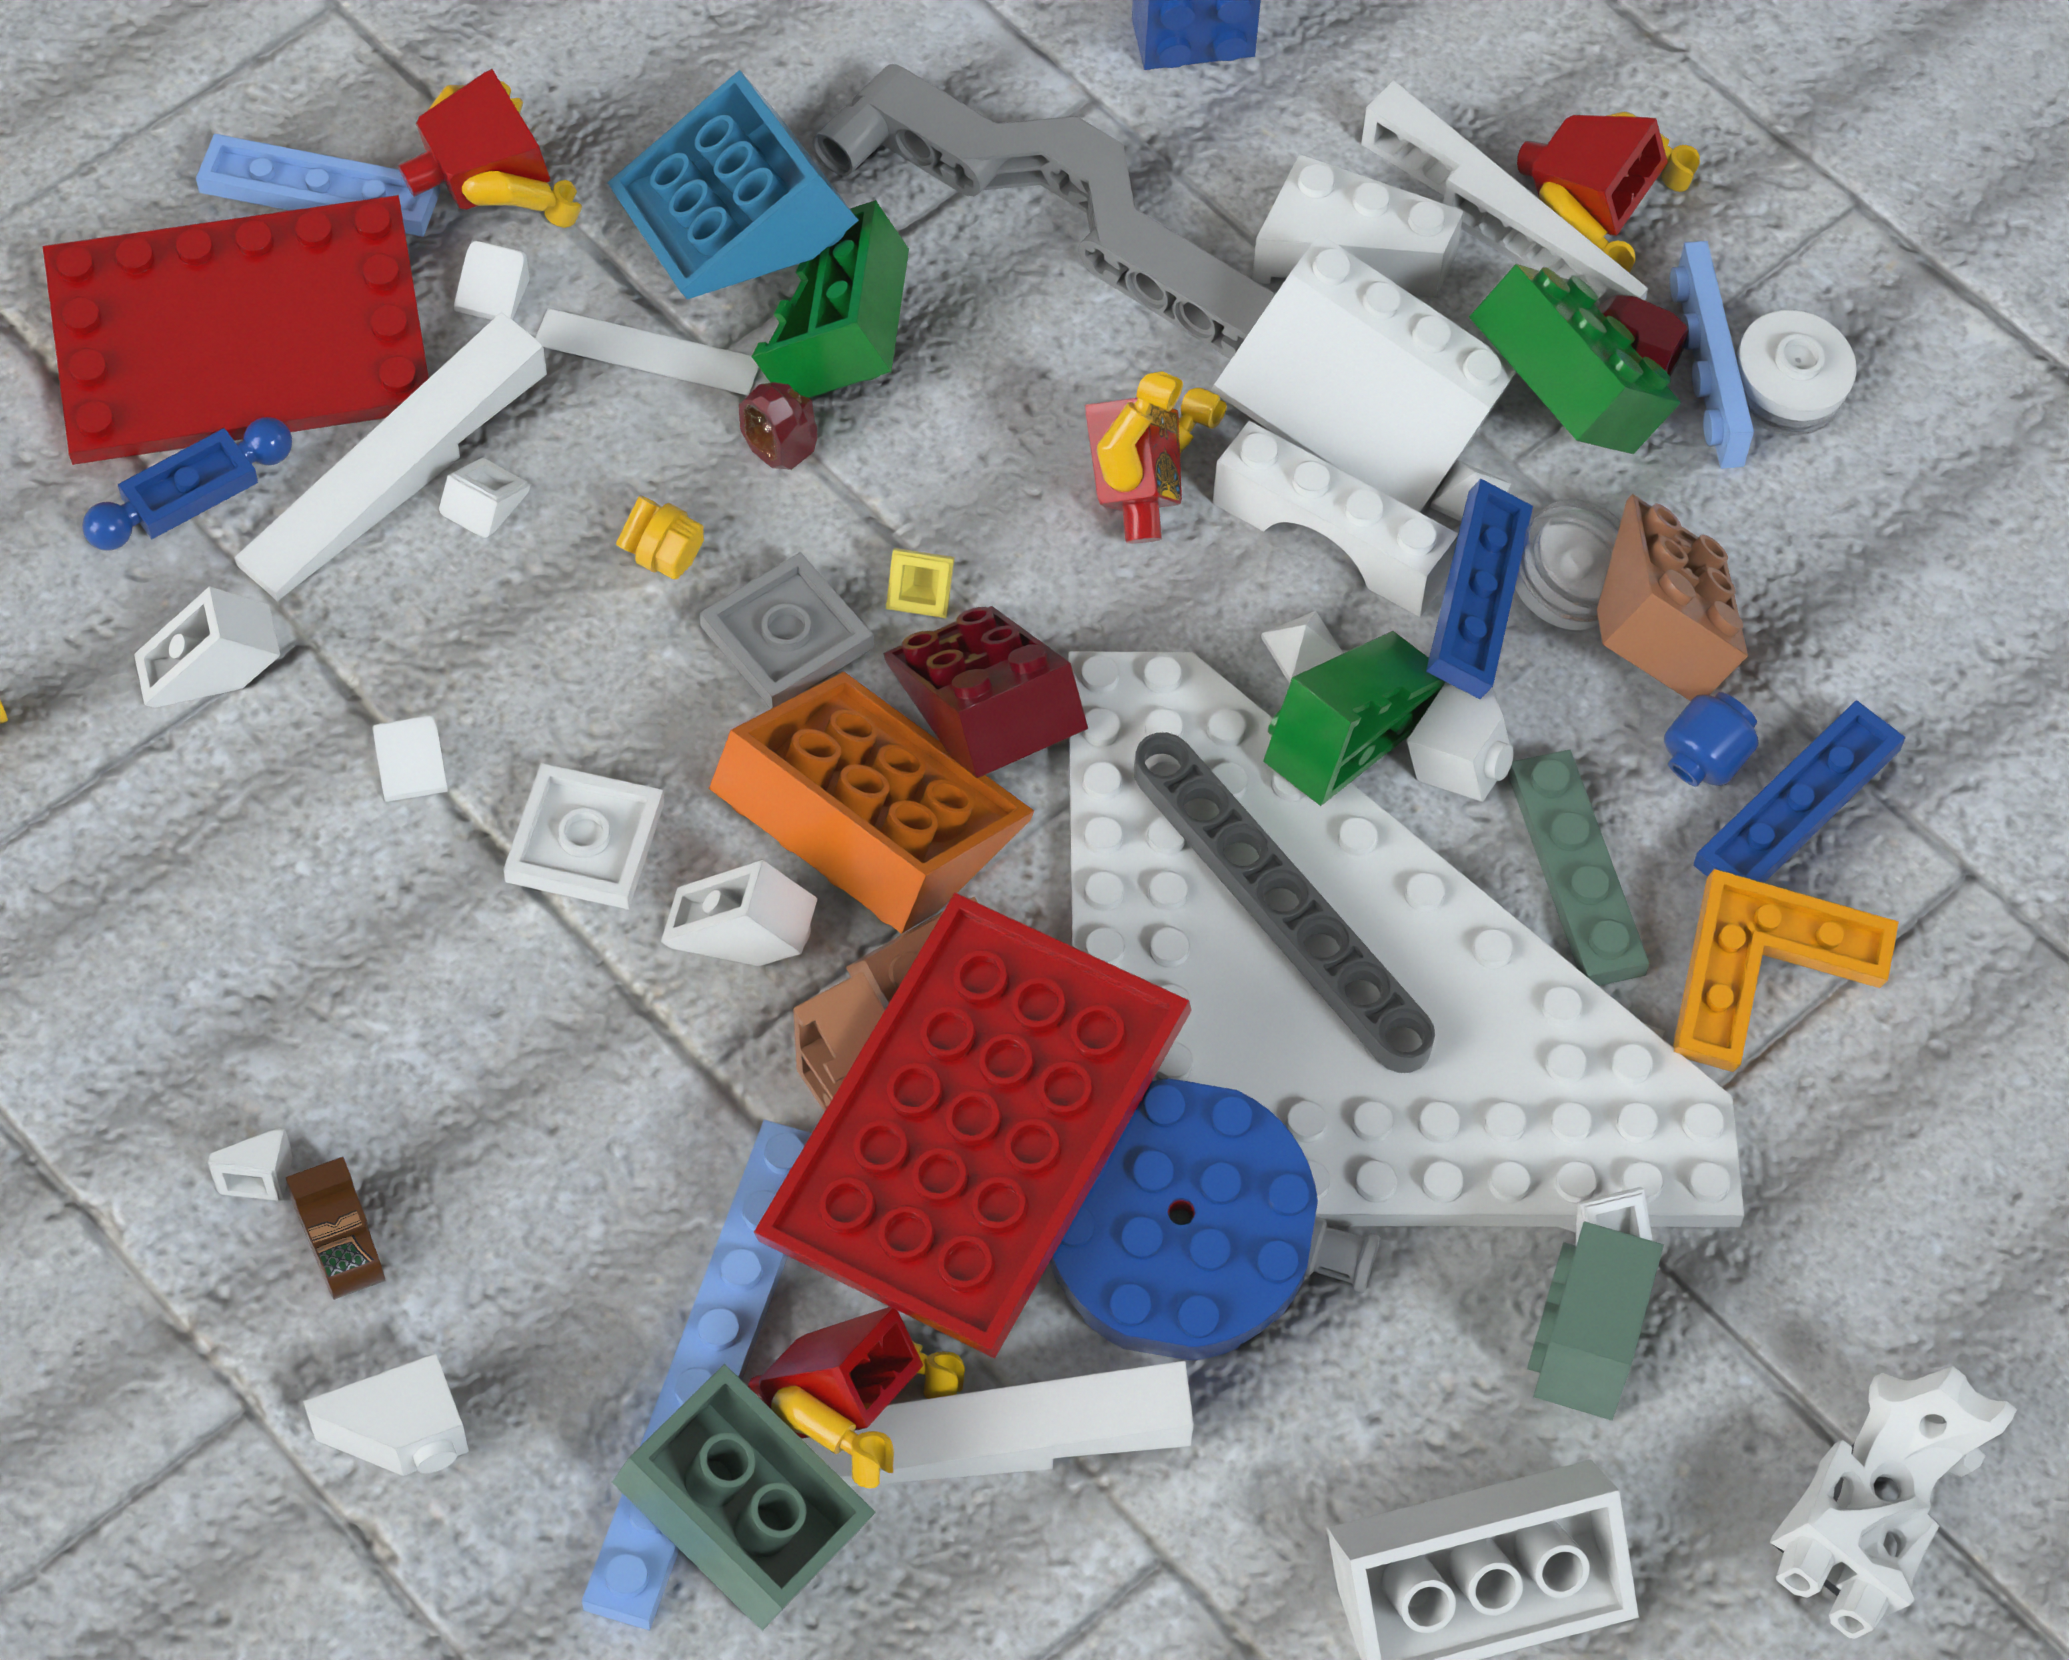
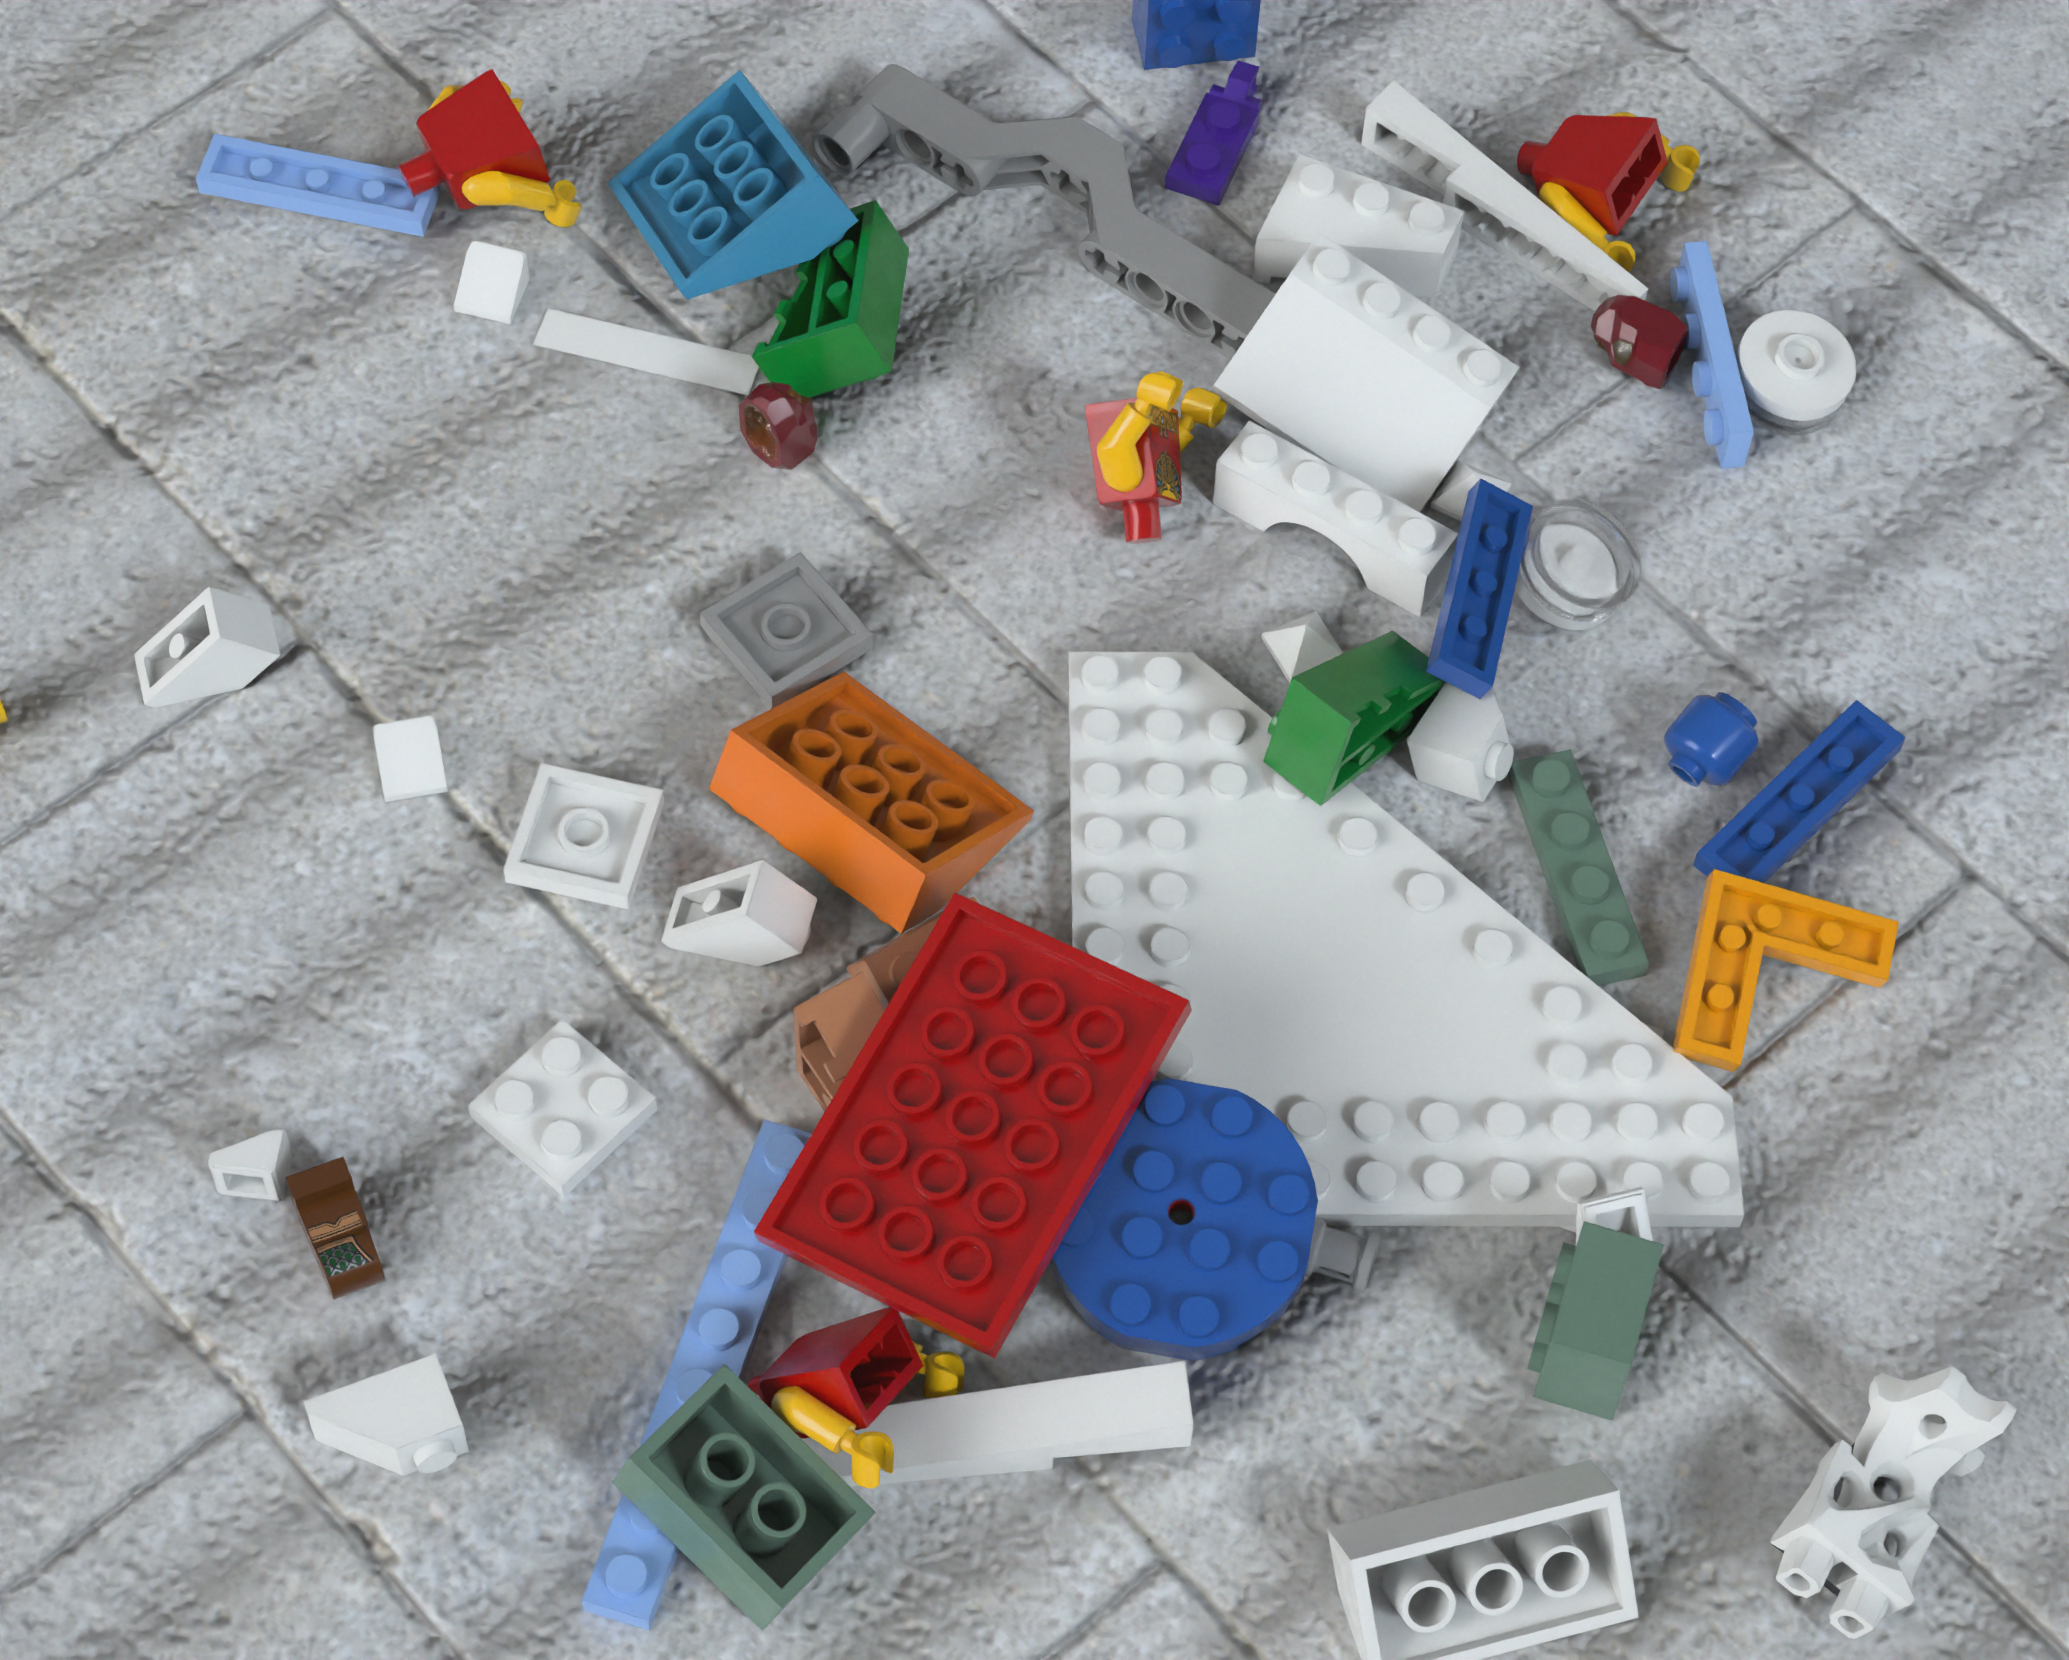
(187, 483): blue plate -> none
(233, 325): red plate -> none
(396, 456): white slope -> none
(481, 496): white slope -> none
(563, 1107): none -> white plate
(661, 537): yellow piece -> none
(920, 583): light yellow slope -> none
(989, 689): dark red slope -> none
(1217, 138): none -> dark purple hinge
(1285, 928): dark grey beam -> none
(1576, 358): green brick -> none
(1670, 602): nougat slope -> none

